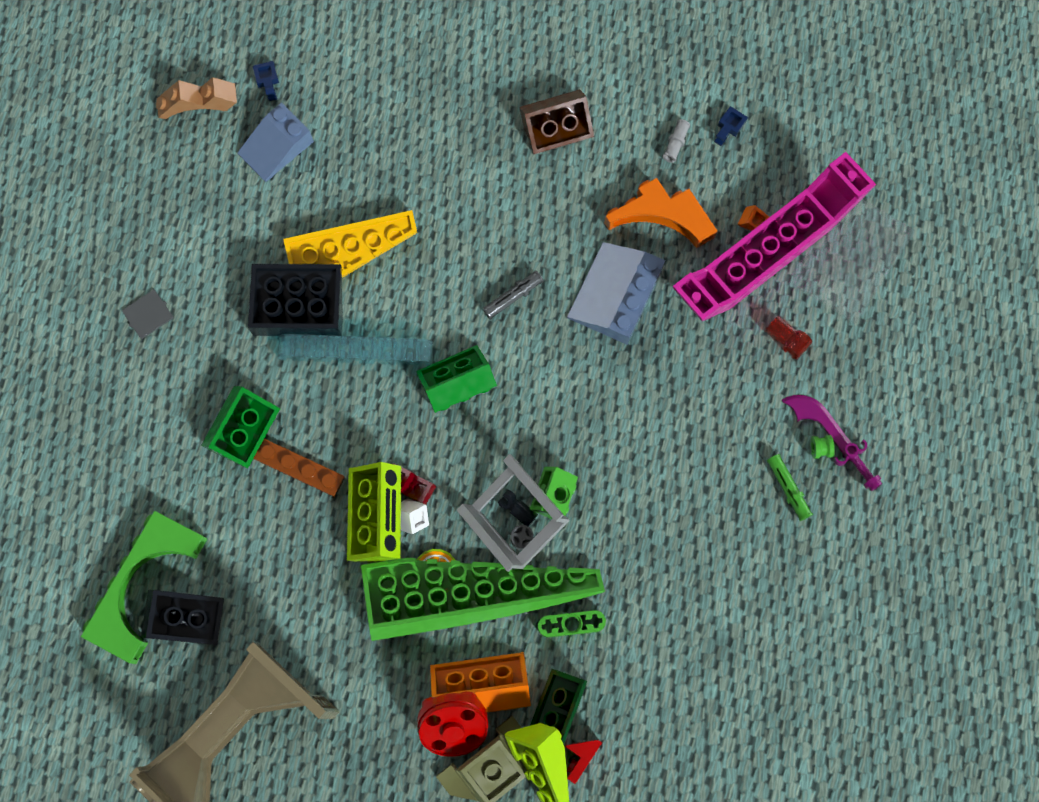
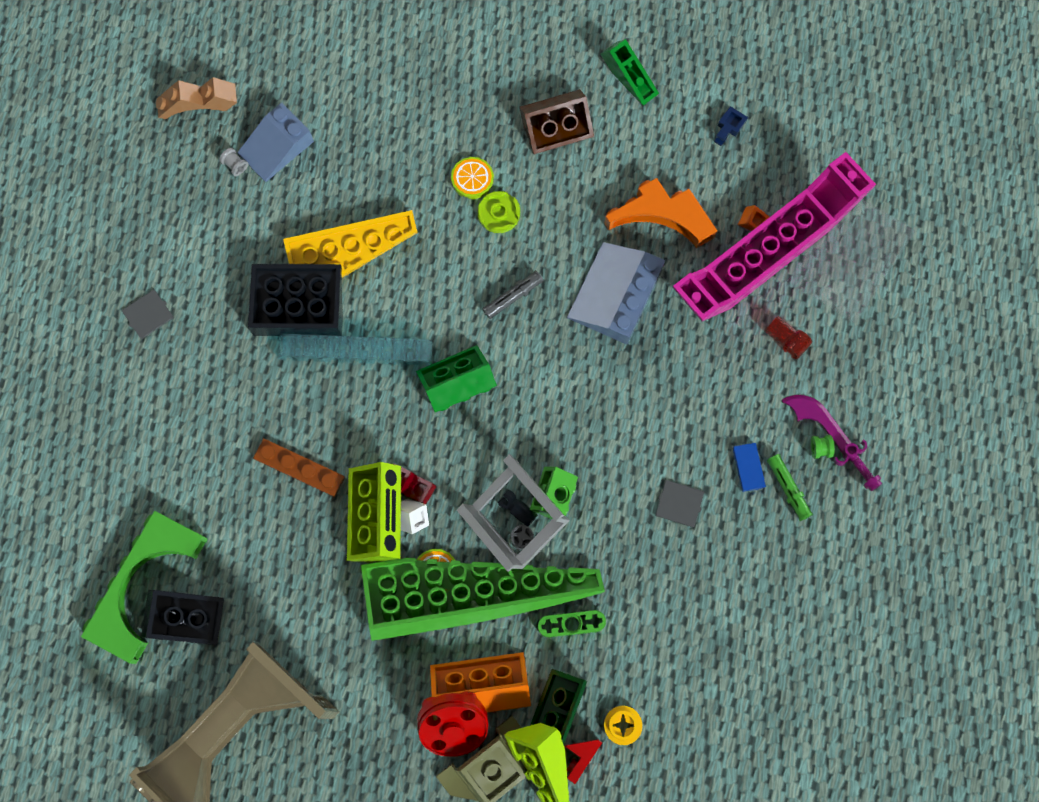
(233, 161): none -> light grey bush
(240, 426): green slope -> none
(266, 77): dark blue plate -> none
(472, 177): none -> tile
(499, 212): none -> lime tile
(629, 71): none -> green slope
(631, 734): none -> yellow gear
(676, 141): light grey pin -> none
(679, 503): none -> dark grey piece
(749, 467): none -> blue tile

